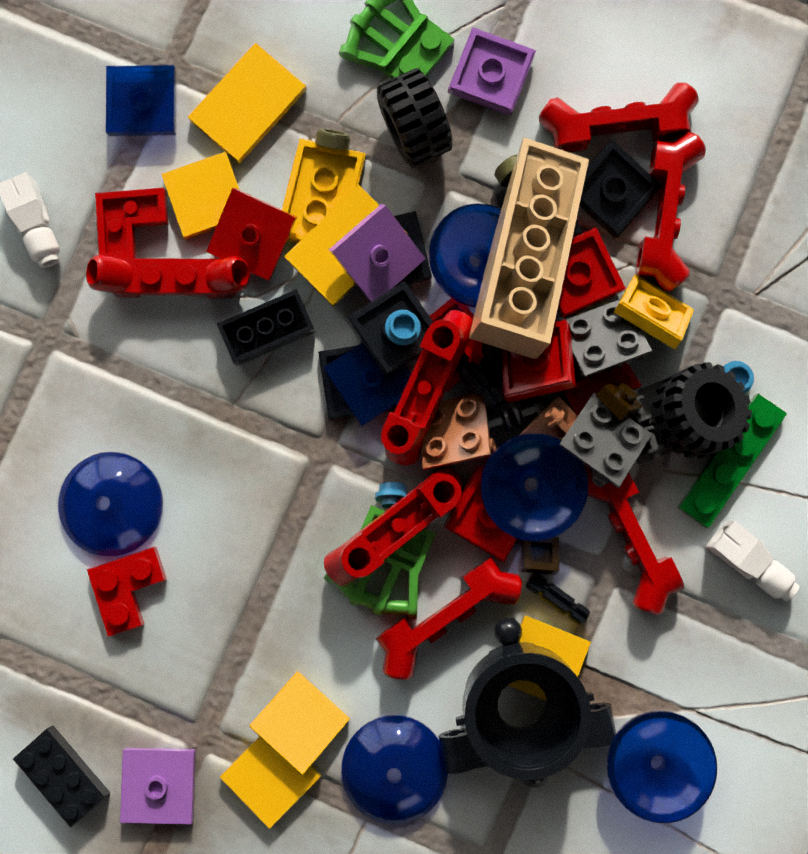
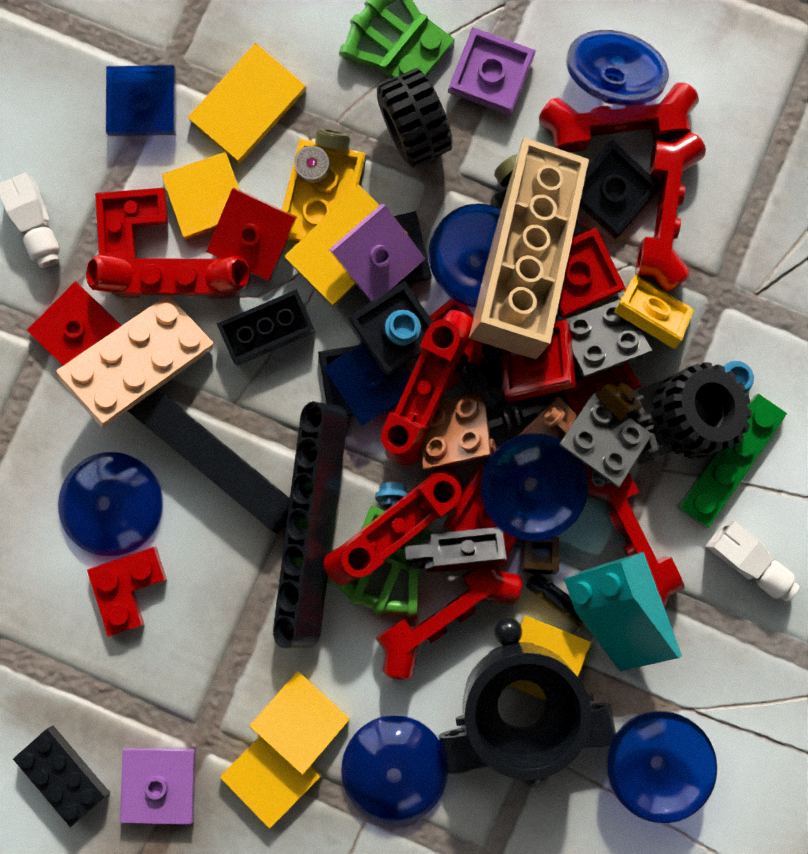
(72, 324): none -> red plate
(134, 360): none -> light nougat plate
(213, 459): none -> black beam
(310, 525): none -> black beam
(312, 164): none -> light grey tile
(458, 551): none -> hinge
(617, 67): none -> clear blue dish
(624, 612): none -> teal slope

